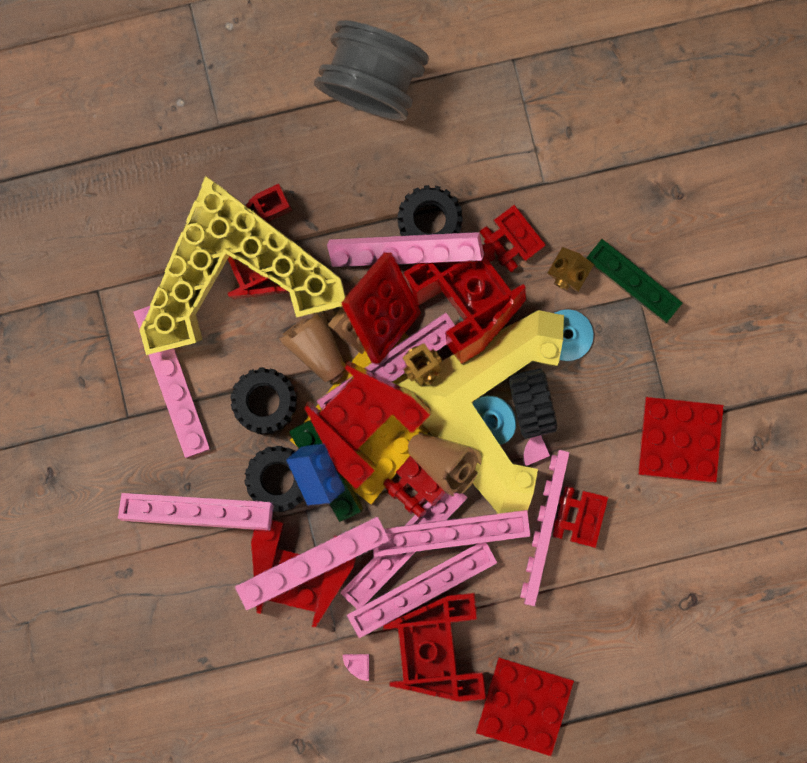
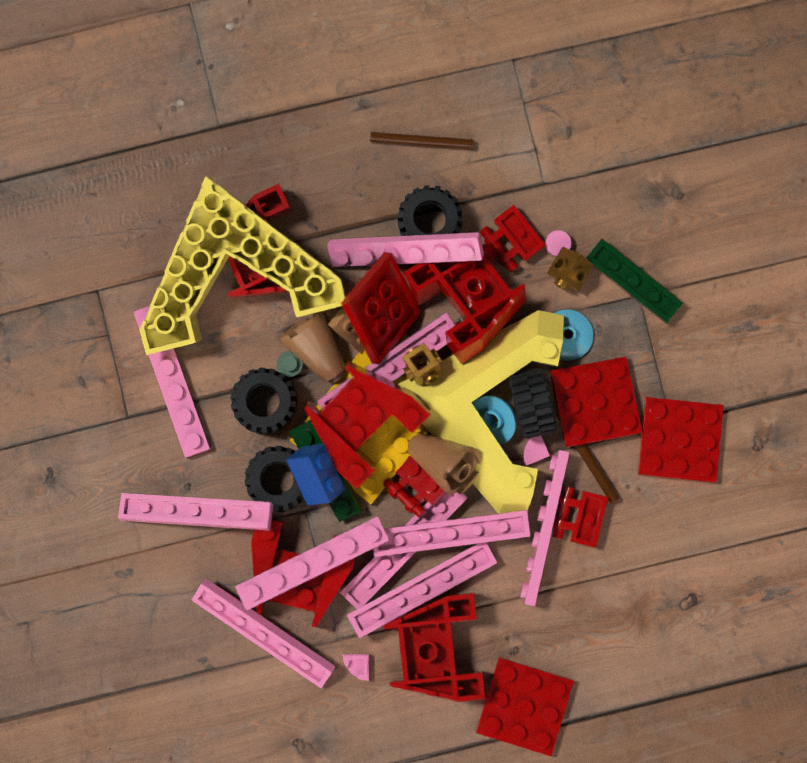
(263, 633): none -> bright pink plate
(289, 364): none -> sand green plate
(371, 70): dark grey wheel -> none
(419, 140): none -> reddish brown bar
(557, 240): none -> bright pink tile
(595, 402): none -> red plate
(596, 471): none -> reddish brown bar

